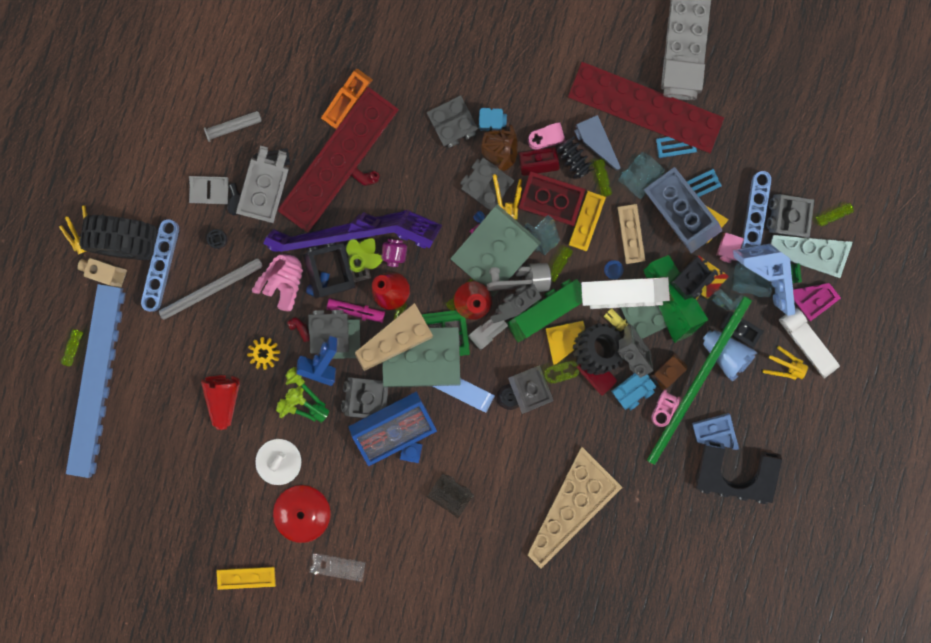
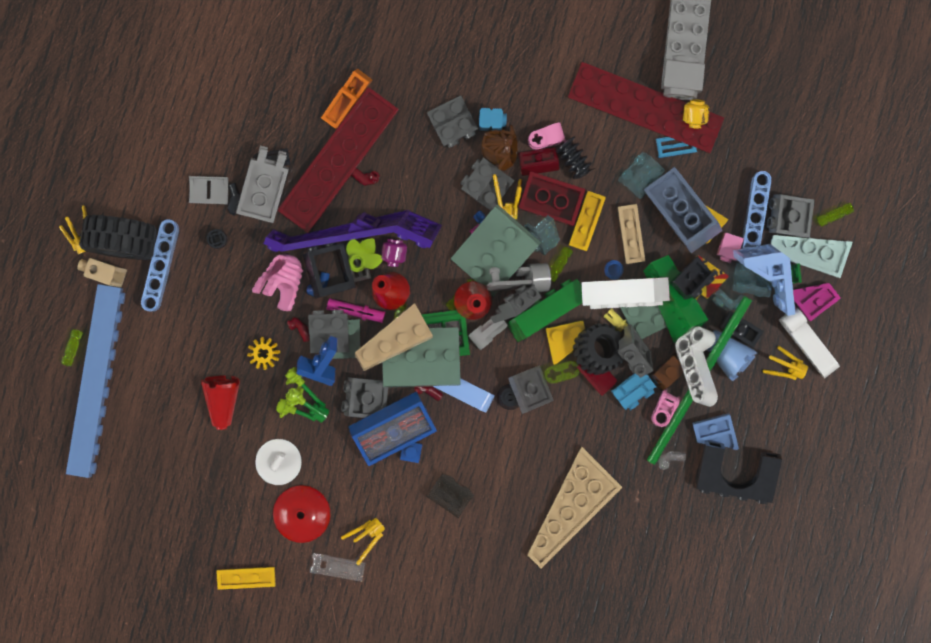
(210, 289): light grey axle -> none
(232, 125): light grey axle -> none
(372, 528): none -> yellow plant
(431, 391): none -> dark red arm
(595, 138): sand blue slope -> none
(602, 178): clear neon green axle -> none
(671, 456): none -> clear arm
(694, 365): none -> white beam
(696, 113): none -> yellow head
(714, 179): dark azure tile -> none

